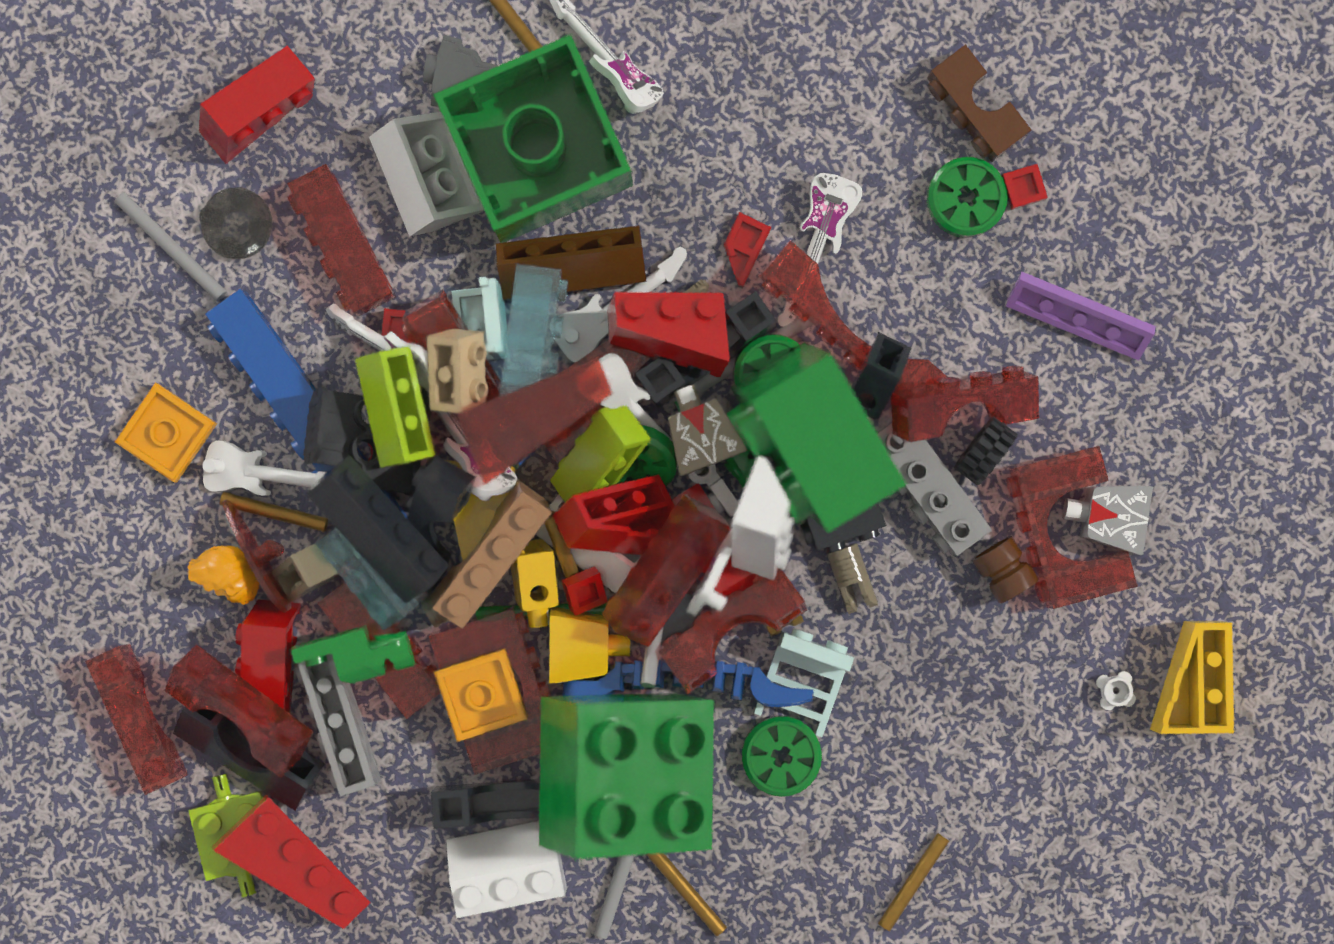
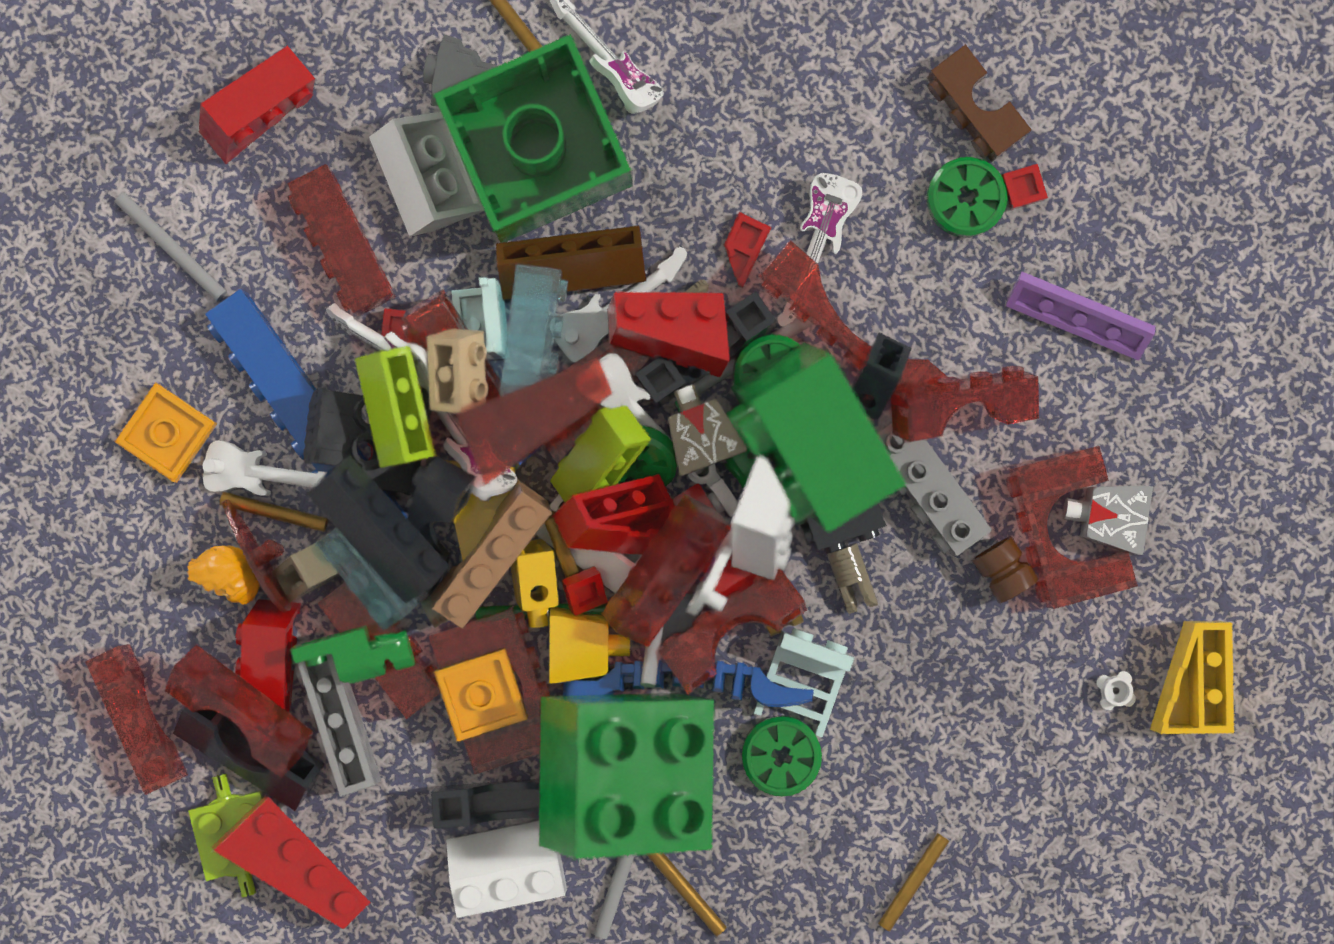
(236, 223): clear smoke dish -> none
(985, 450): black tyre -> none

